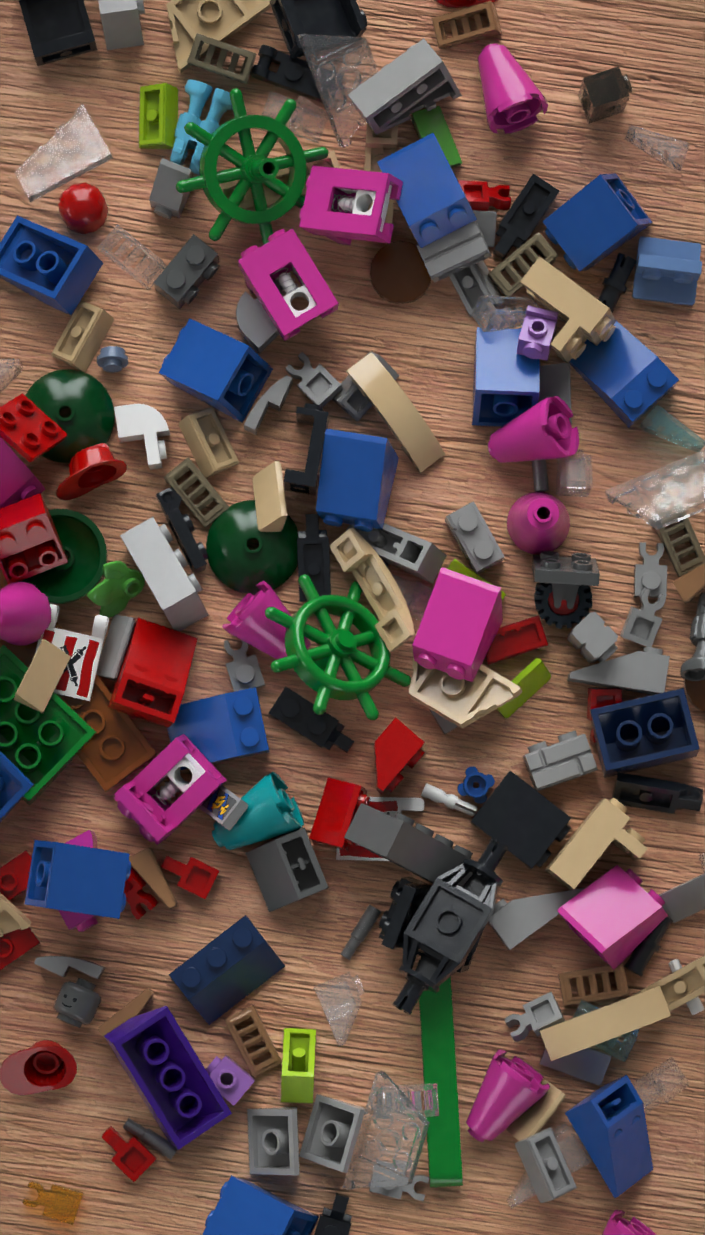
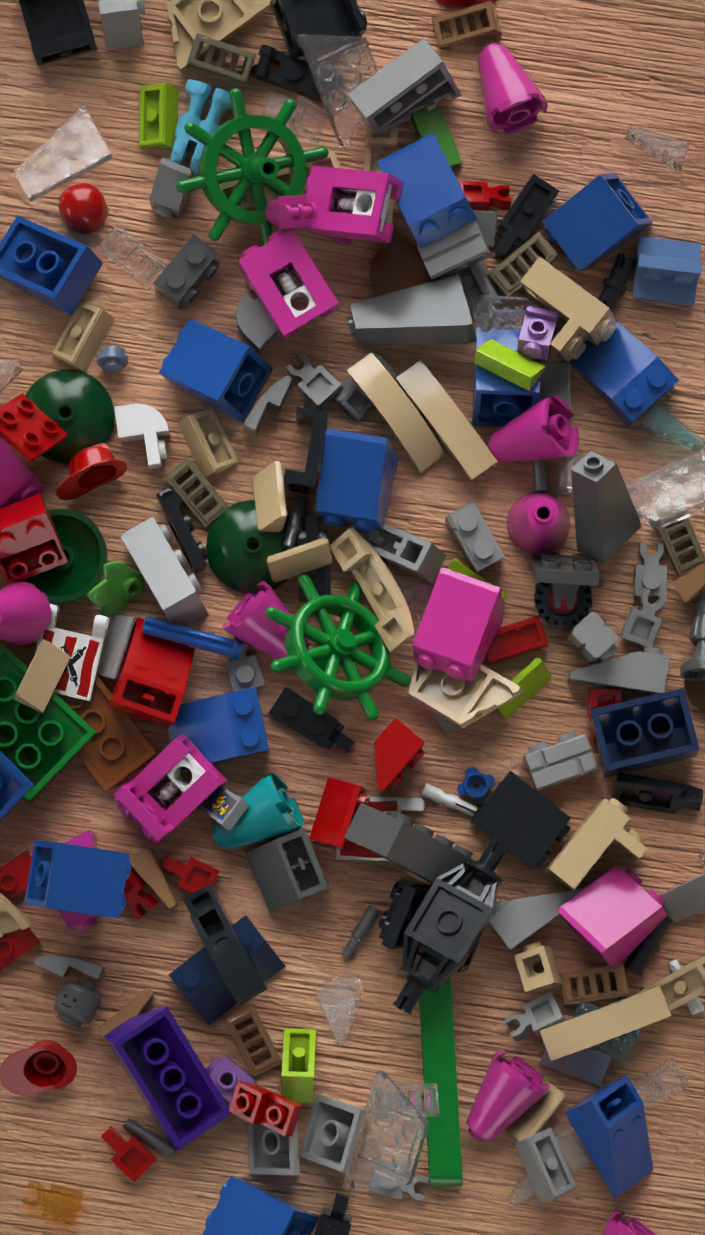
(193, 637): none -> blue axle
(224, 944): none -> black slope
(265, 1107): none -> red slope
(291, 211): none -> dark pink arm
(295, 521): none -> flat silver pin
(299, 560): none -> tan slope
(415, 316): none -> dark grey slope
(446, 420): none -> tan slope
(508, 364): none -> lime slope
(527, 961): none -> tan brick
(601, 507): none -> dark grey slope
(604, 94): clear smoke brick -> none

